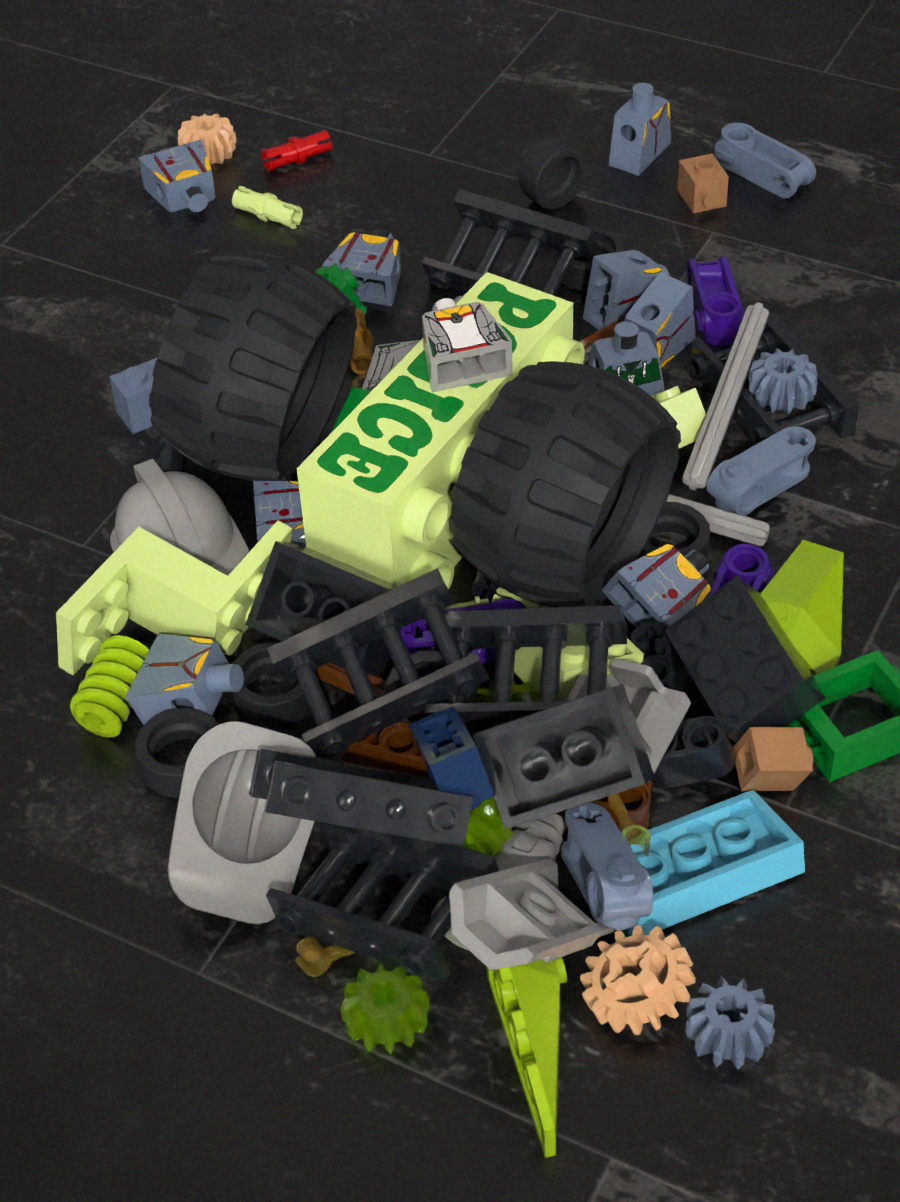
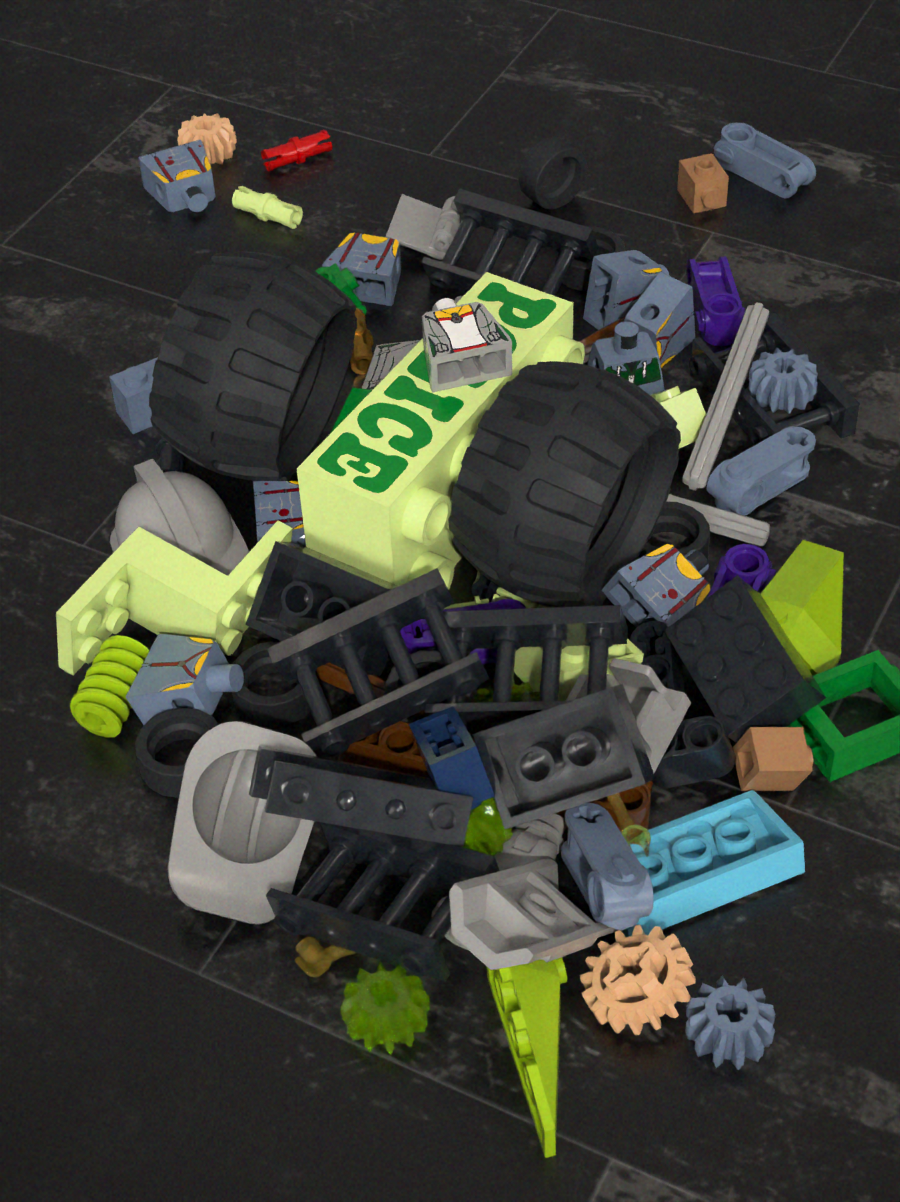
(425, 226): none -> light grey hinge
(640, 130): sand blue torso -> none

